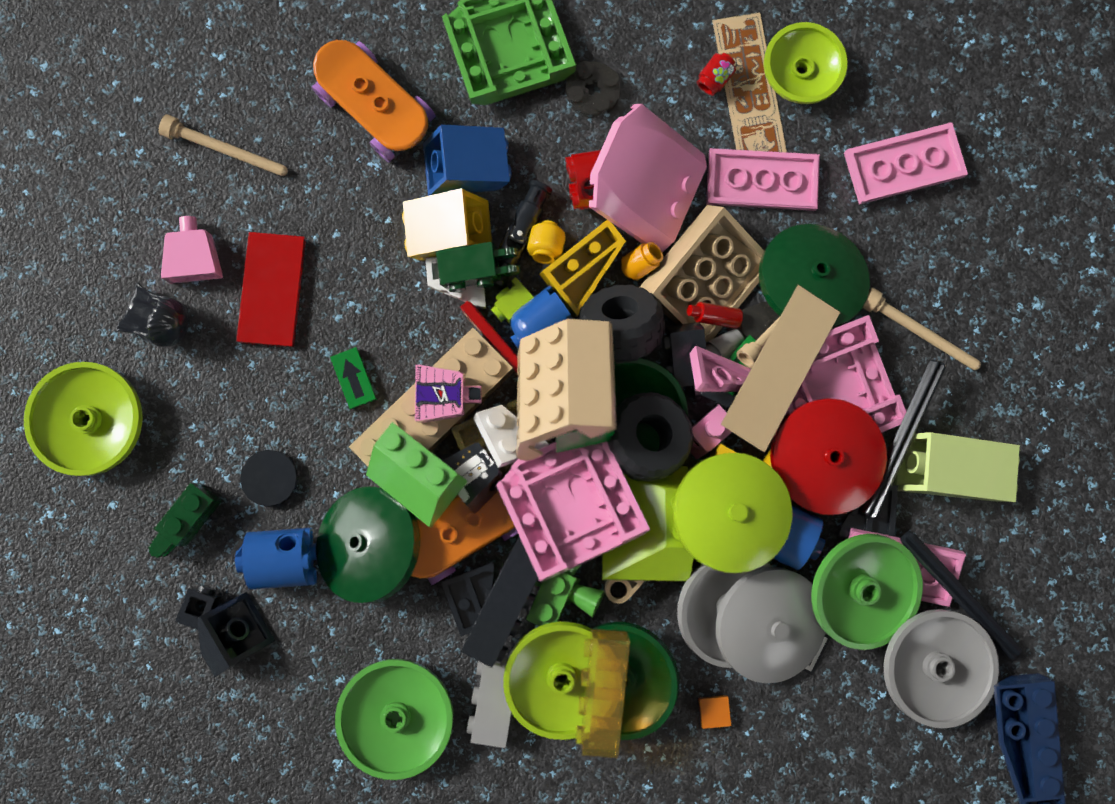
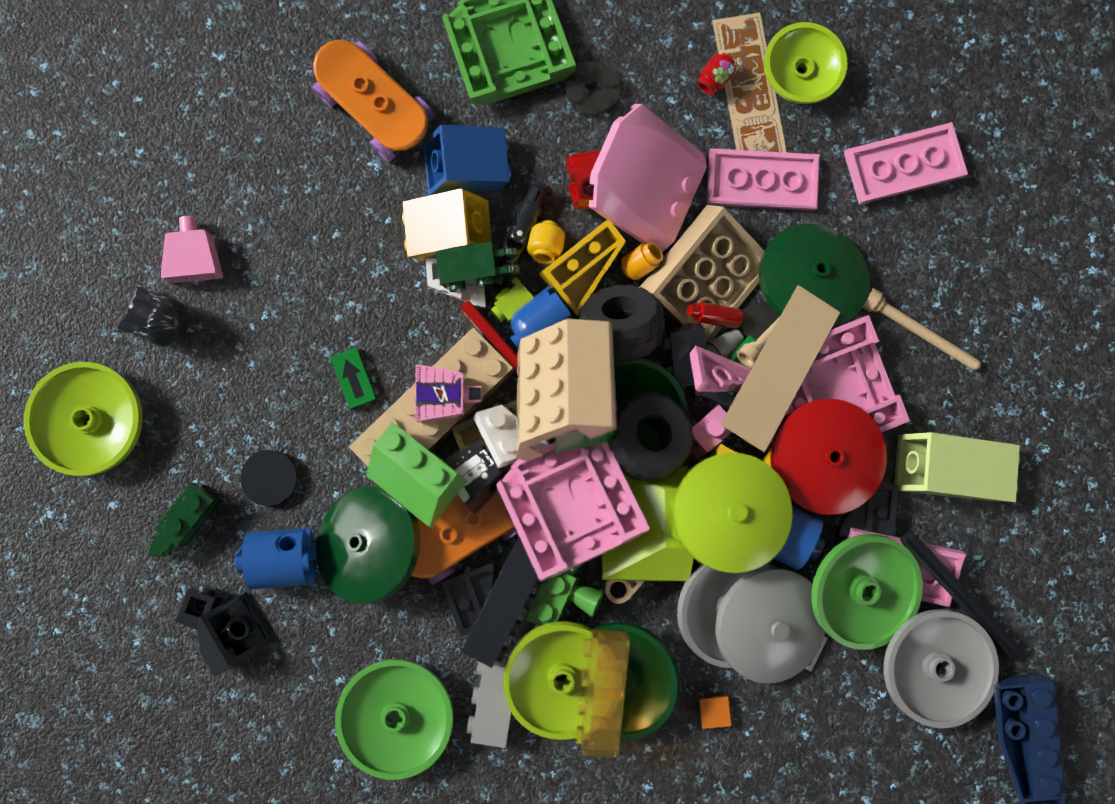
(172, 128): tan piece -> none
(271, 289): red tile -> none
(905, 435): black axle -> none

